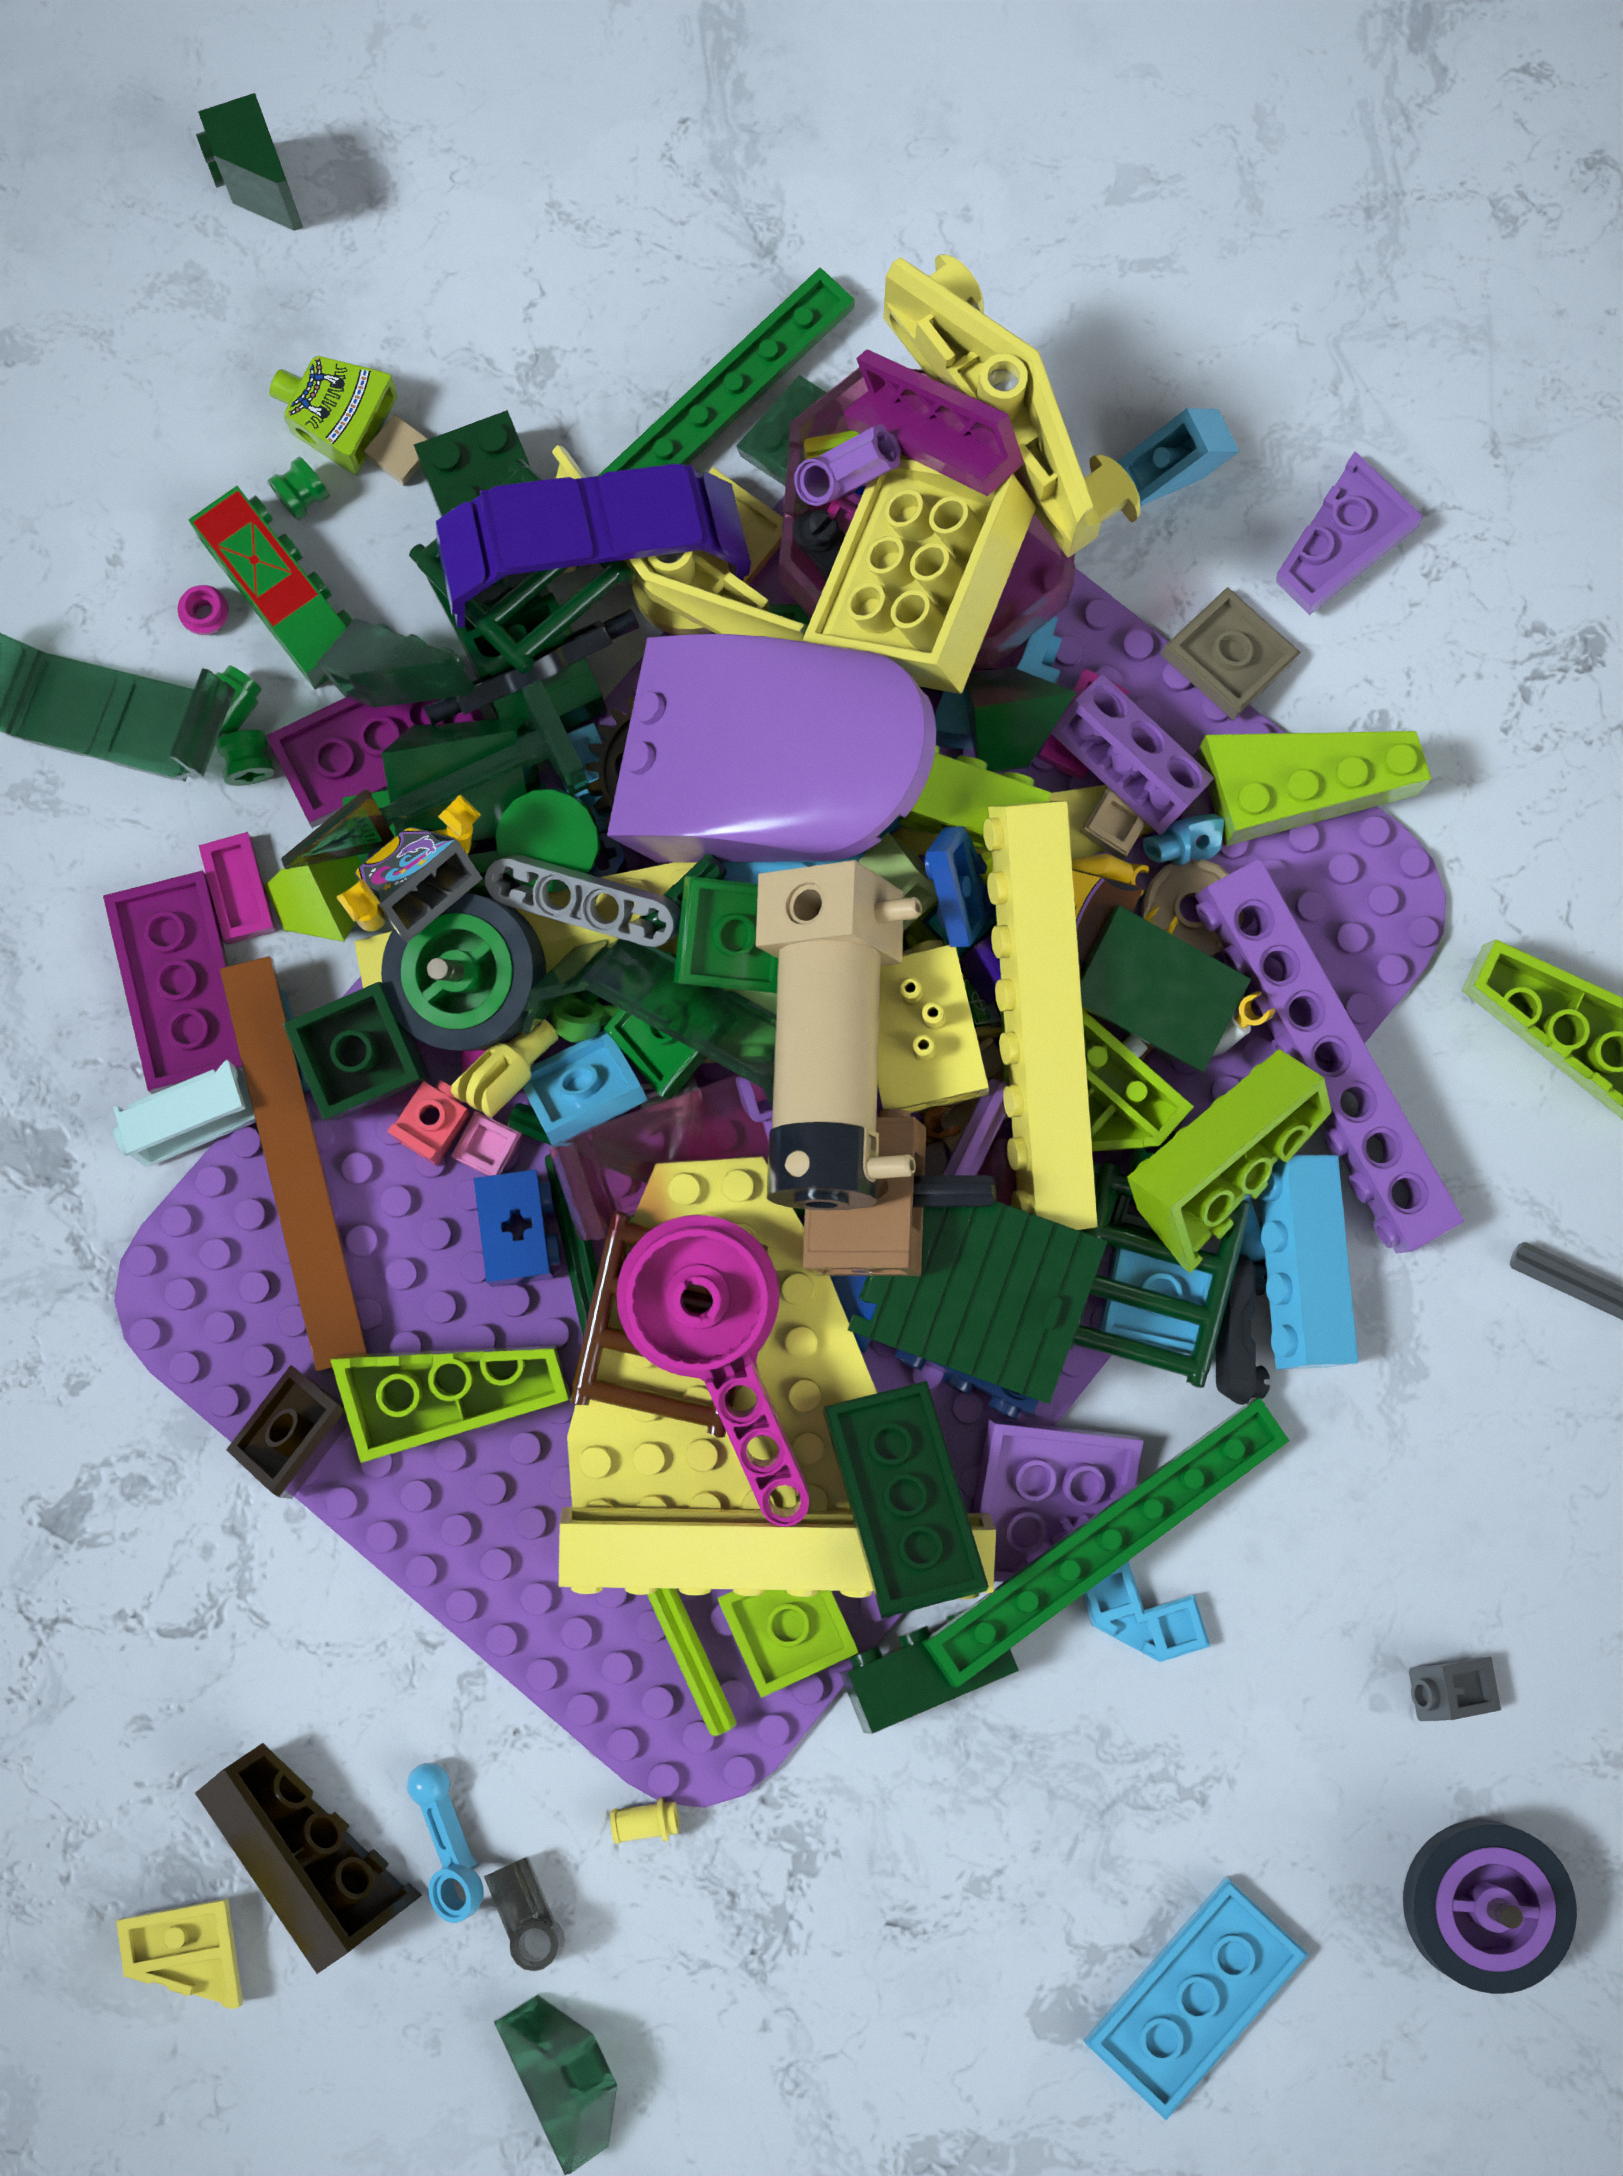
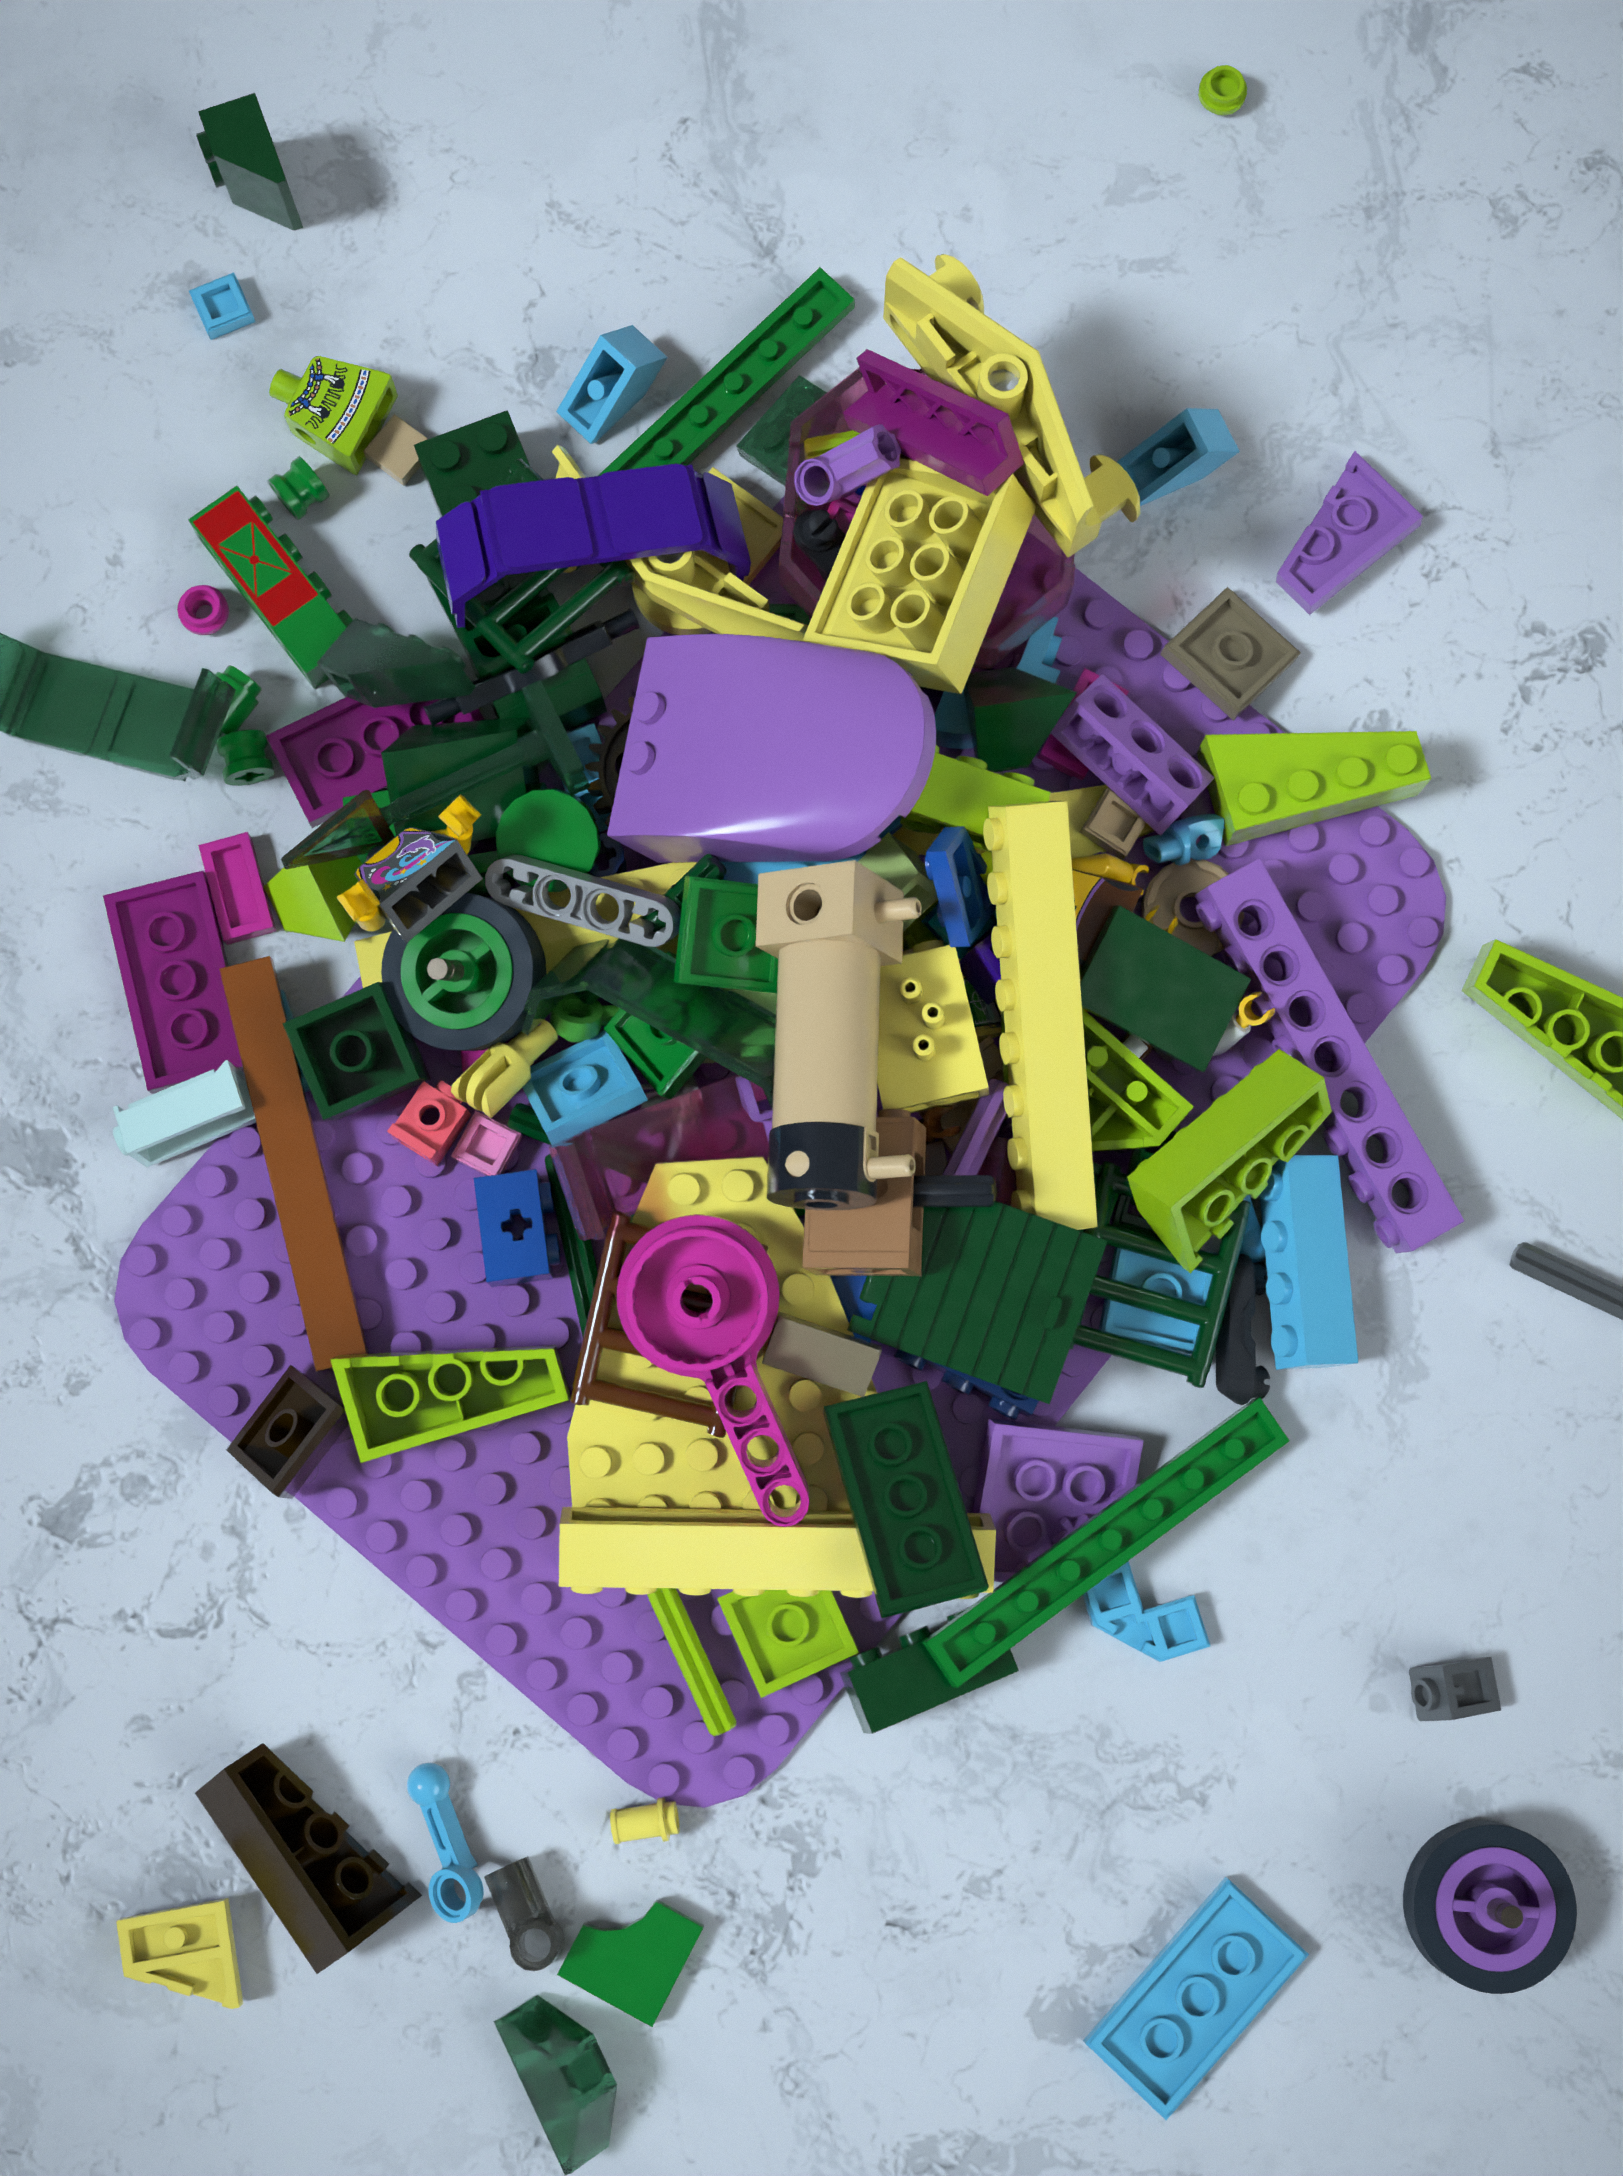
(222, 306): none -> medium azure tile
(611, 382): none -> medium azure slope
(633, 1963): none -> green tile
(822, 1354): none -> dark tan slope
(1222, 90): none -> lime plate

